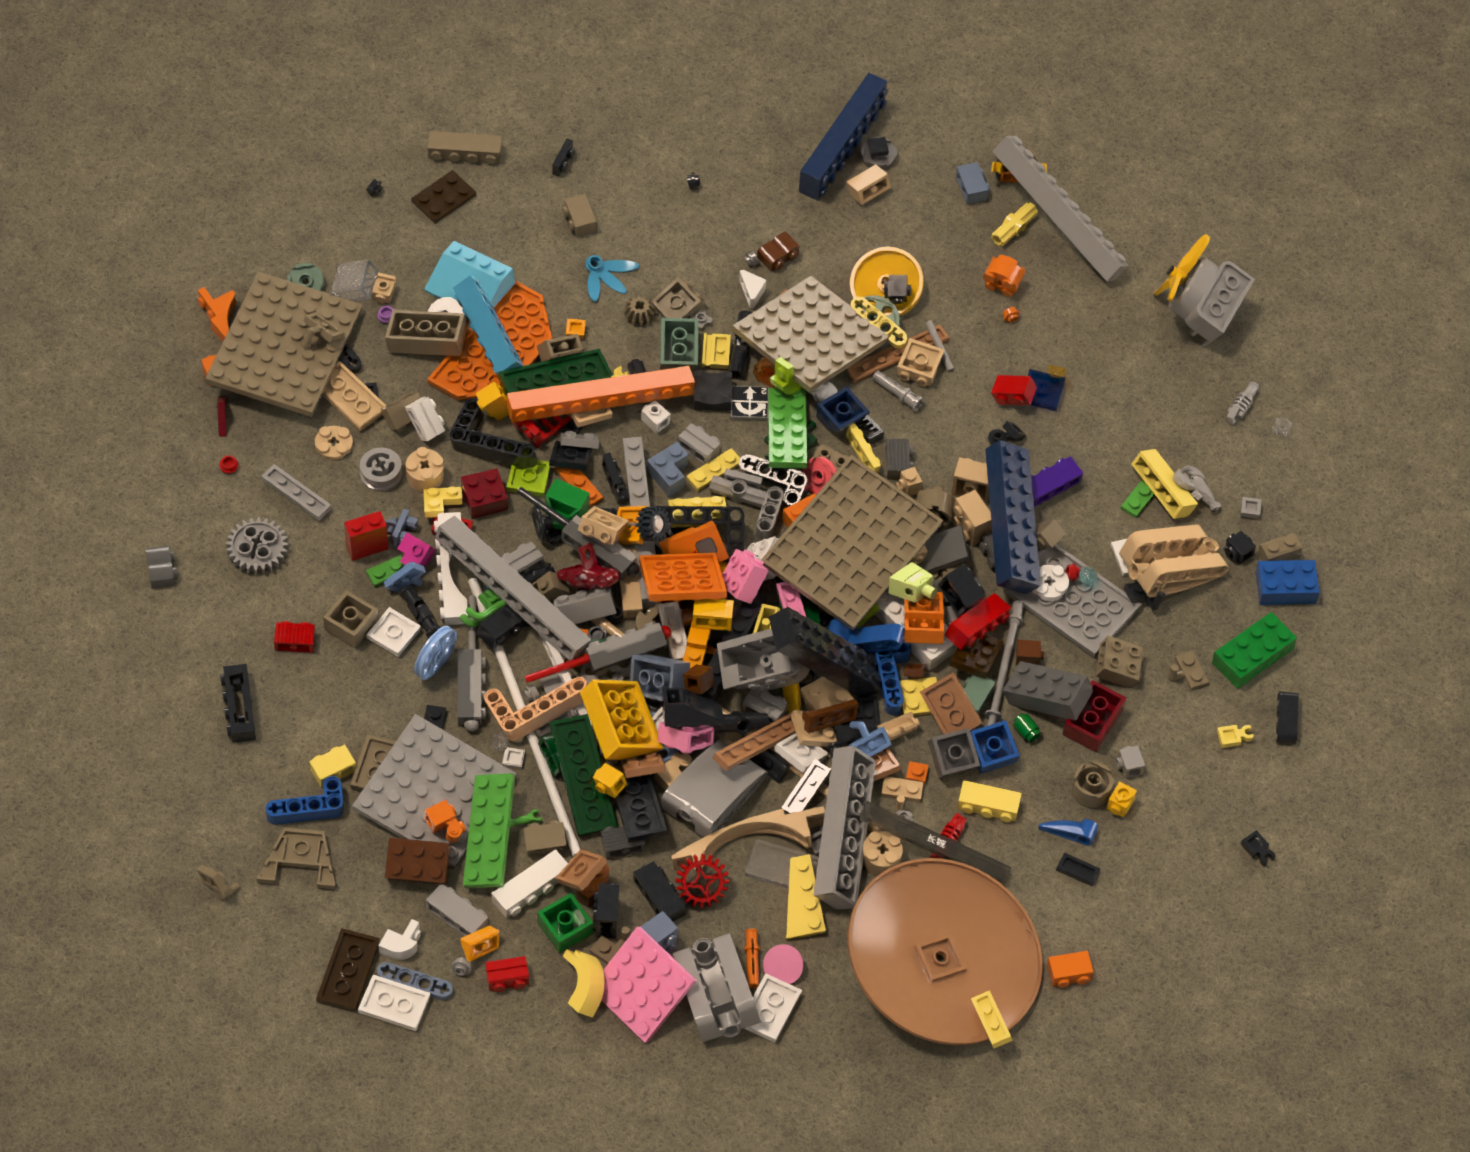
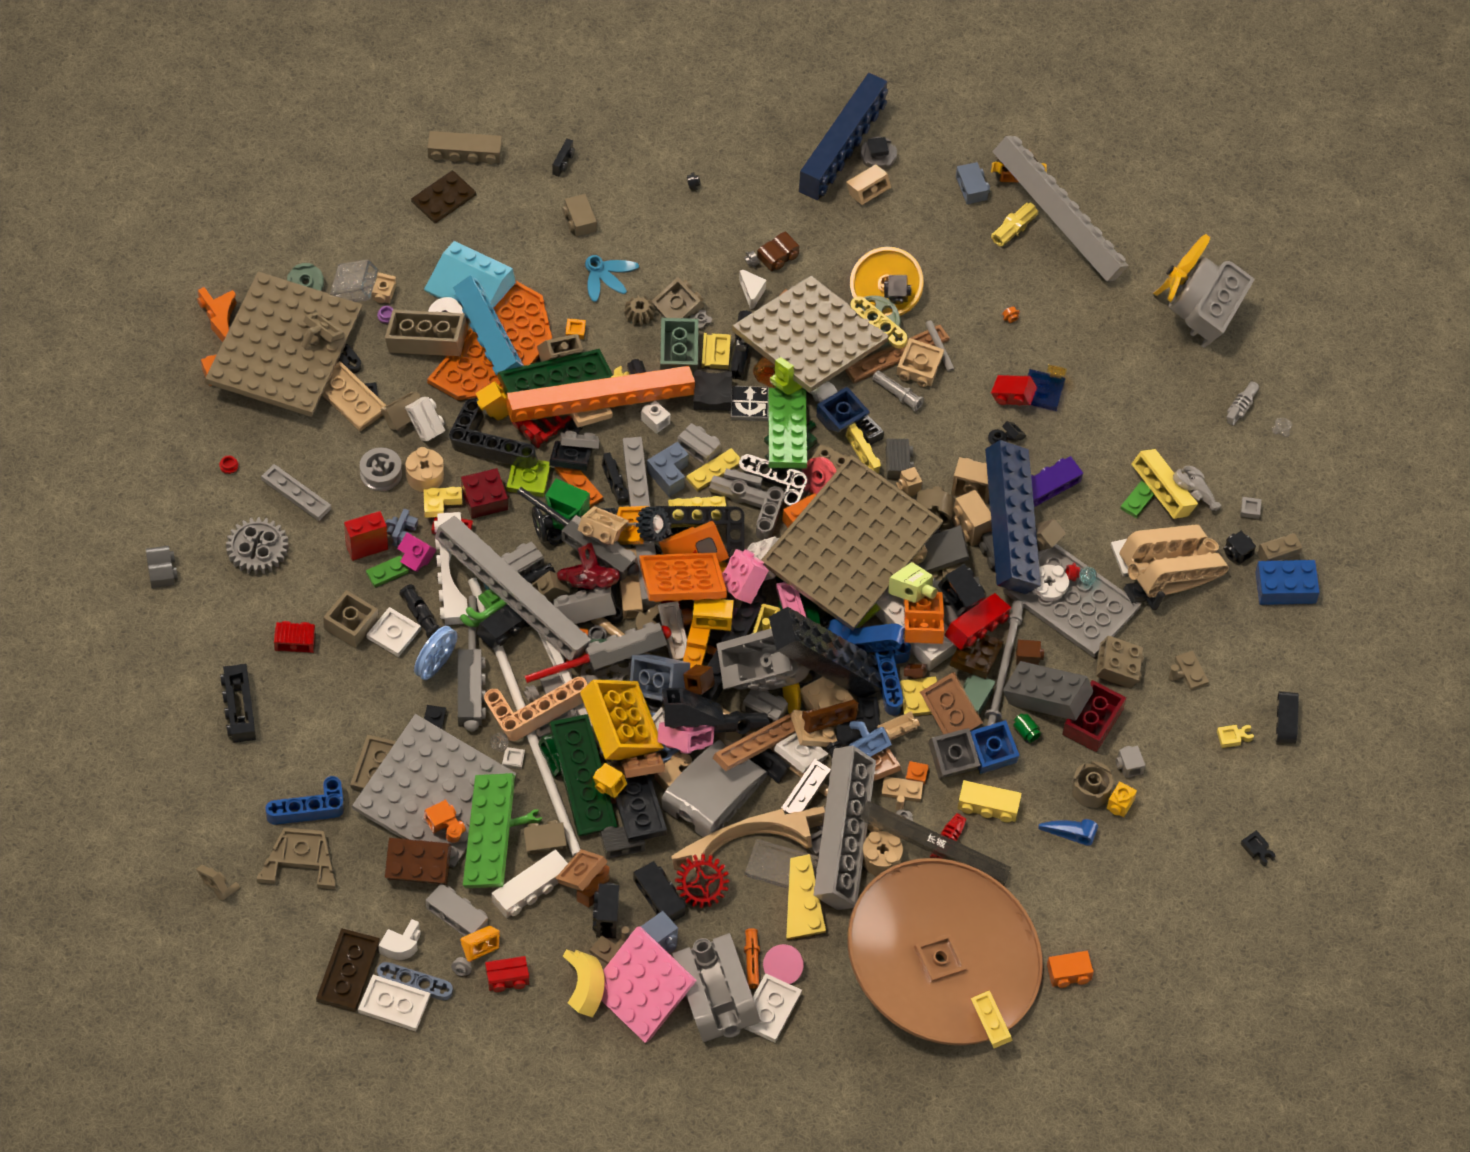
(221, 411): dark red tile -> none
(330, 433): tan plate -> none
(334, 763): light yellow brick -> none
(374, 187): black plate -> none
(409, 574): medium blue plate -> none
(565, 922): green brick -> none
(1003, 275): orange brick -> none
(1078, 869): black tile -> none
(1254, 650): green brick -> none

